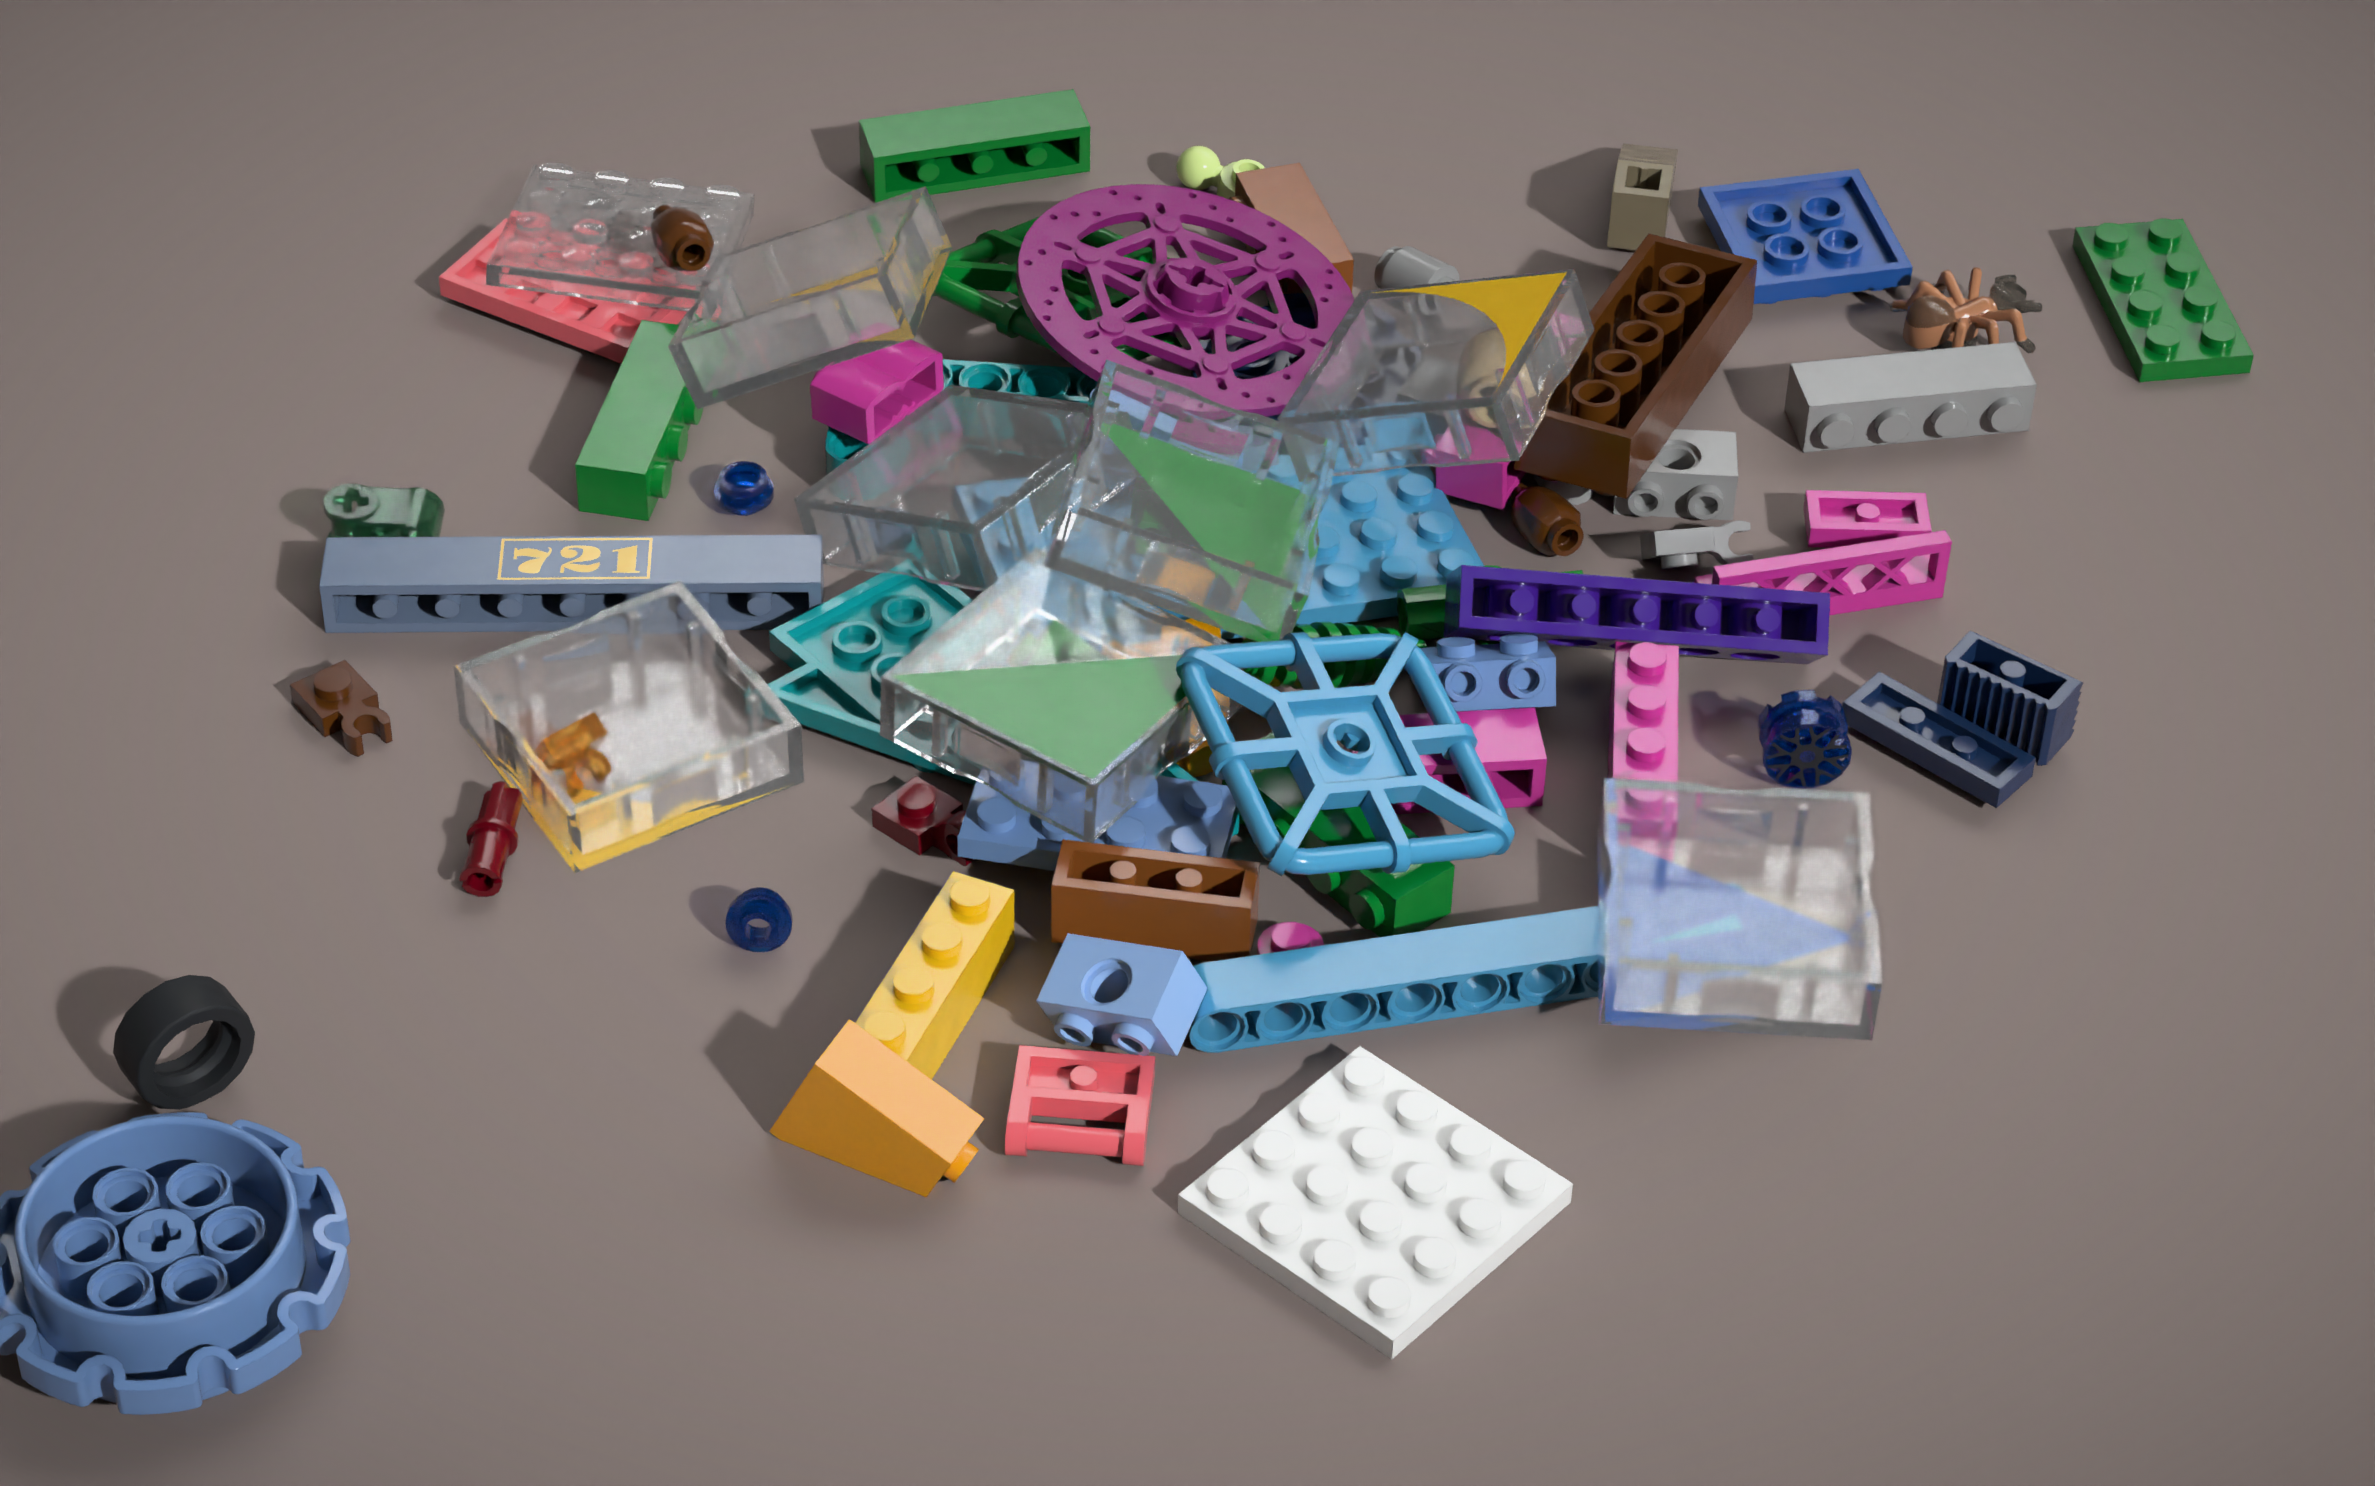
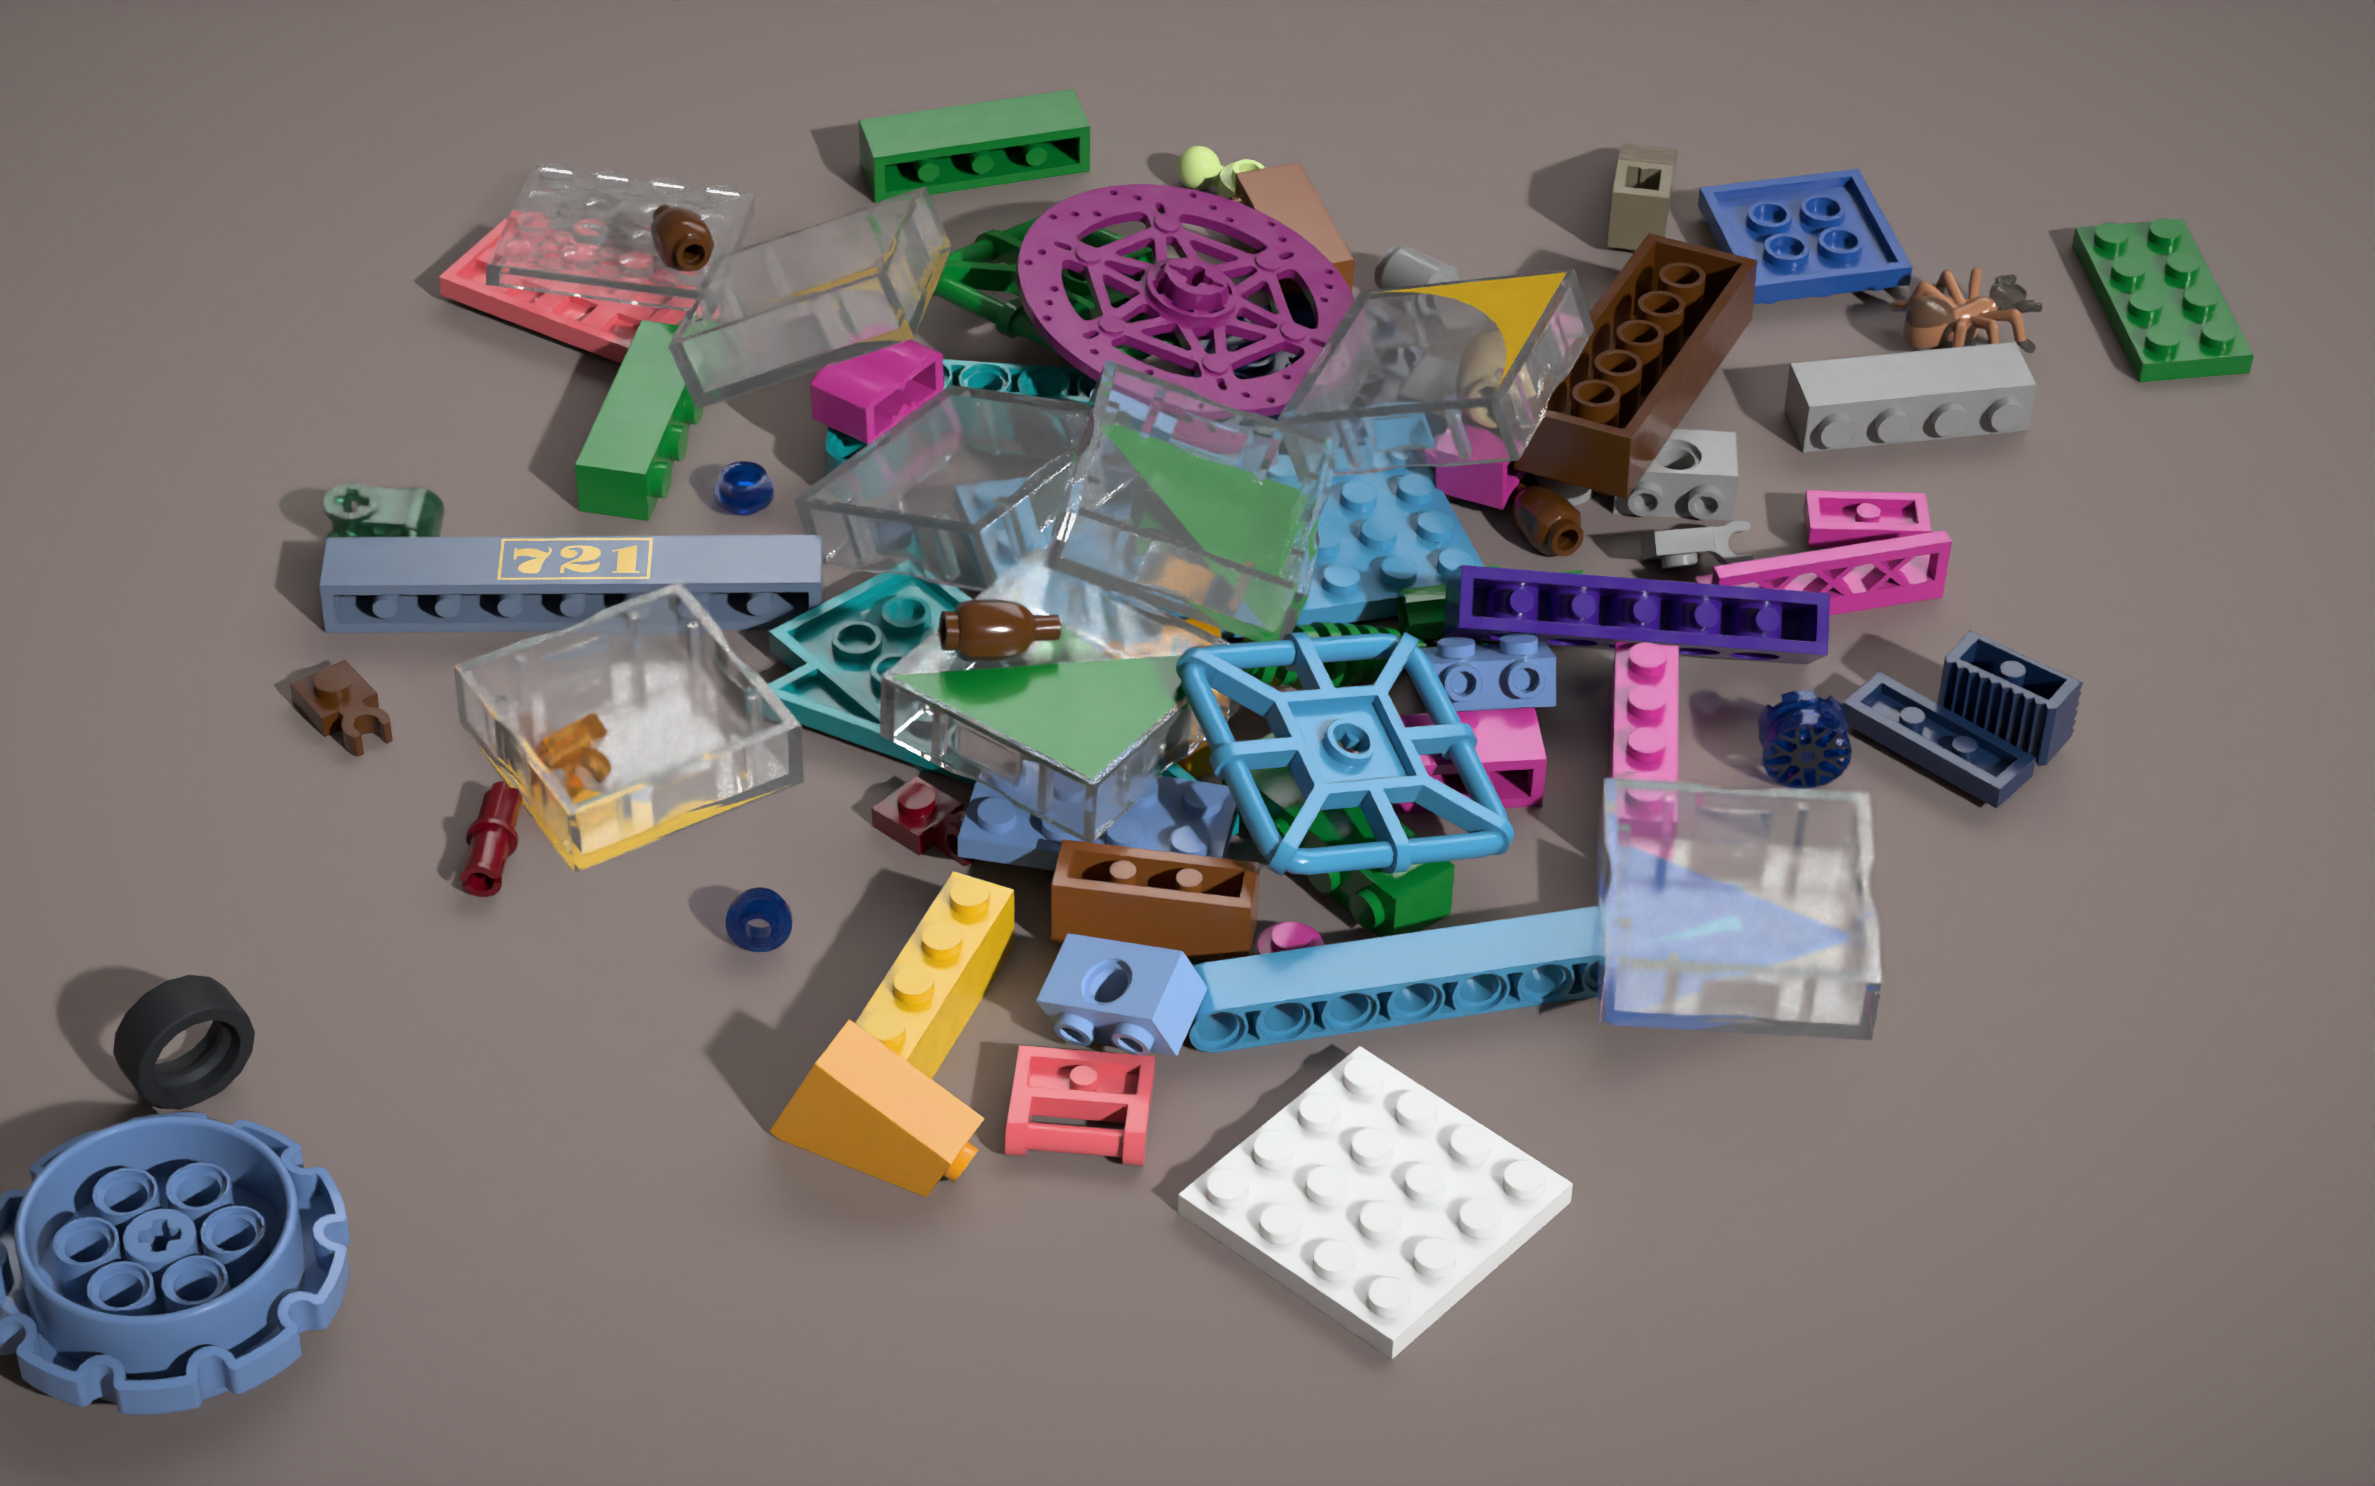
(994, 630): none -> reddish brown plant

